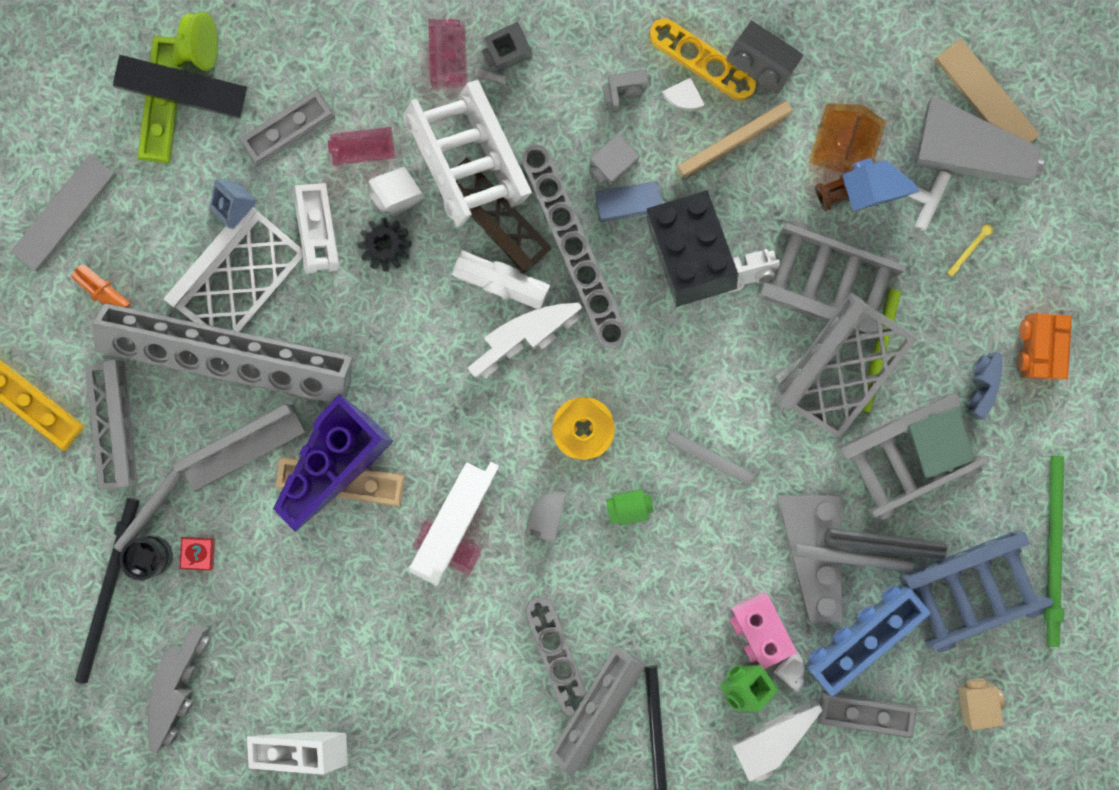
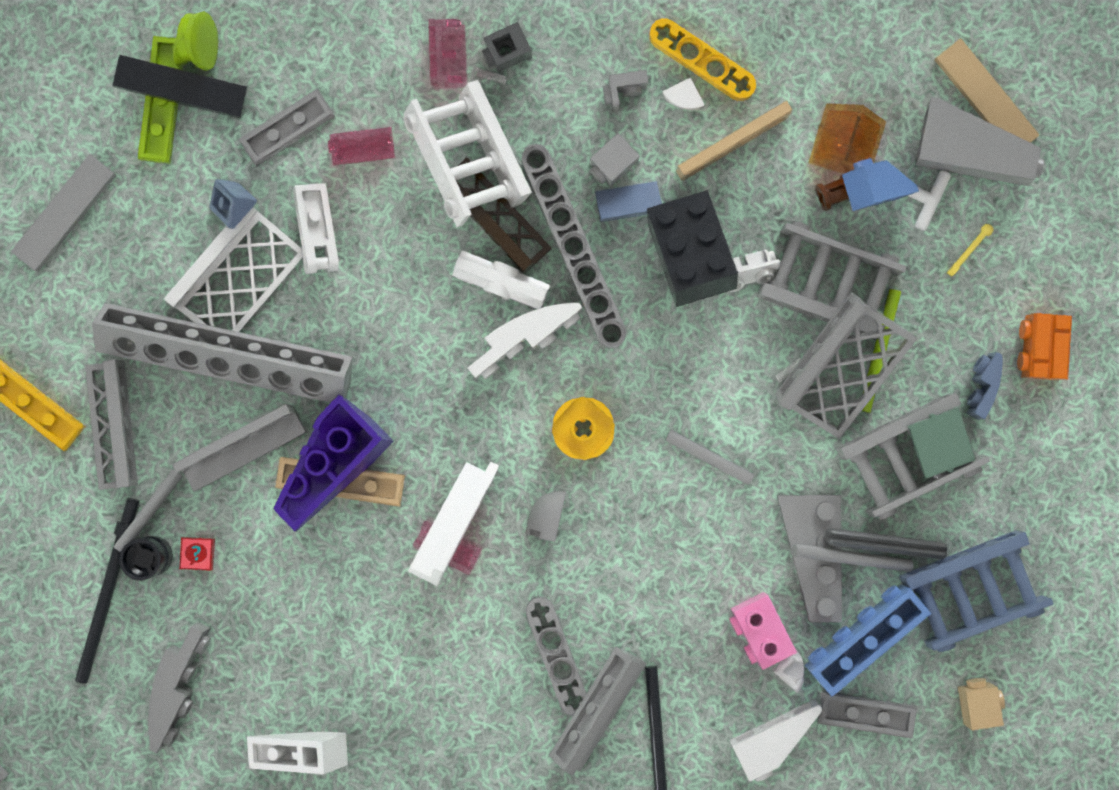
(98, 288): orange axle -> none
(383, 233): black gear -> none
(395, 192): white slope -> none
(629, 507): bright green brick -> none
(748, 688): bright green brick -> none
(764, 57): dark grey brick -> none
(1055, 614): bright green bar -> none

